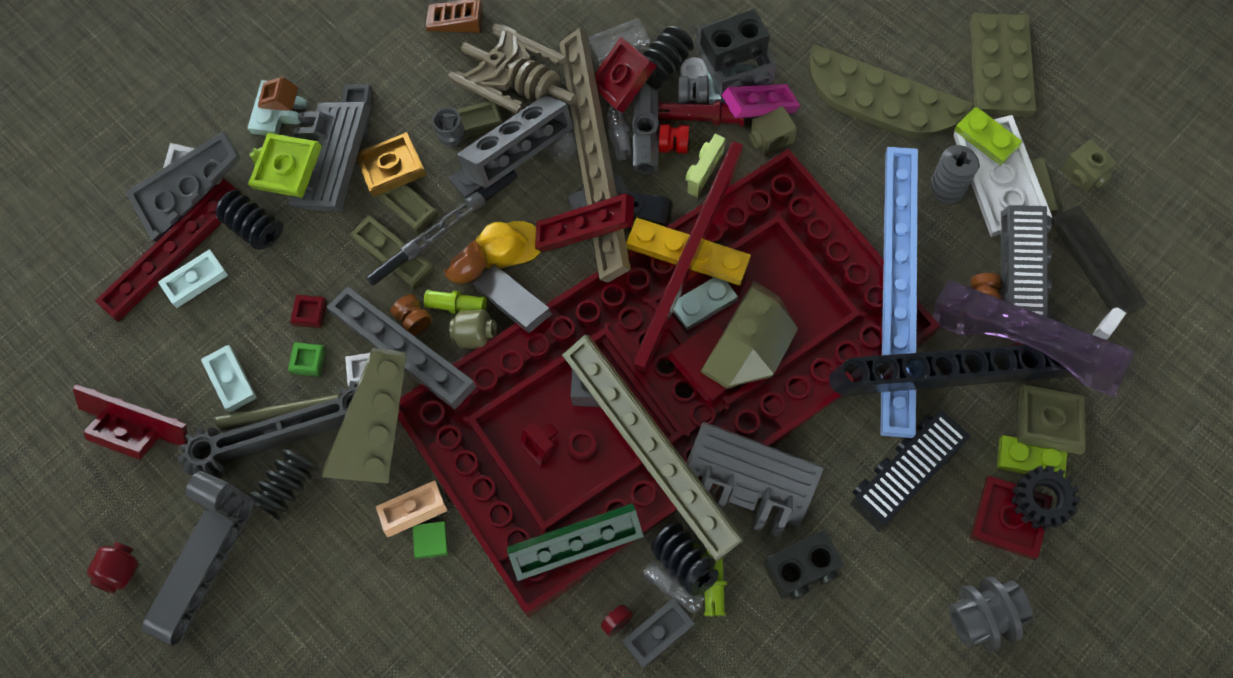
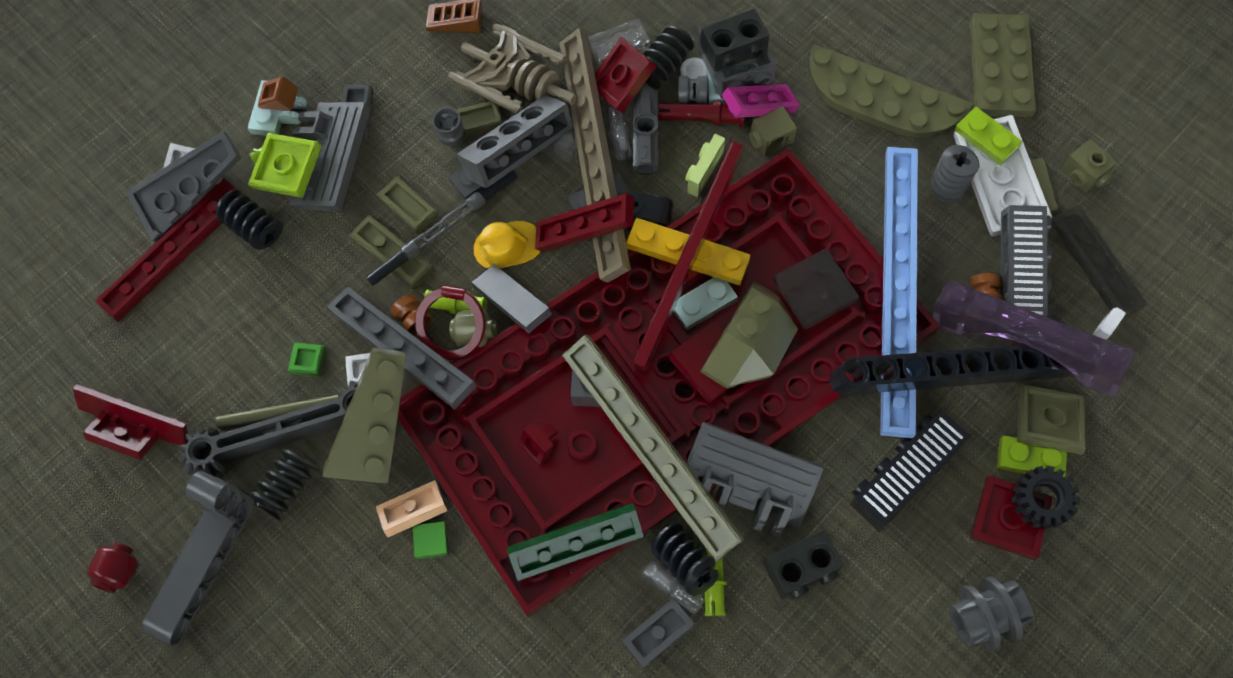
(192, 278): light aqua plate -> none
(228, 378): light aqua plate -> none
(308, 311): dark red tile -> none
(390, 164): pearl gold tile -> none
(458, 294): none -> dark red piece
(467, 264): dark orange hair -> none
(616, 620): dark red tile -> none
(666, 139): red wheel -> none
(815, 288): none -> clear smoke plate

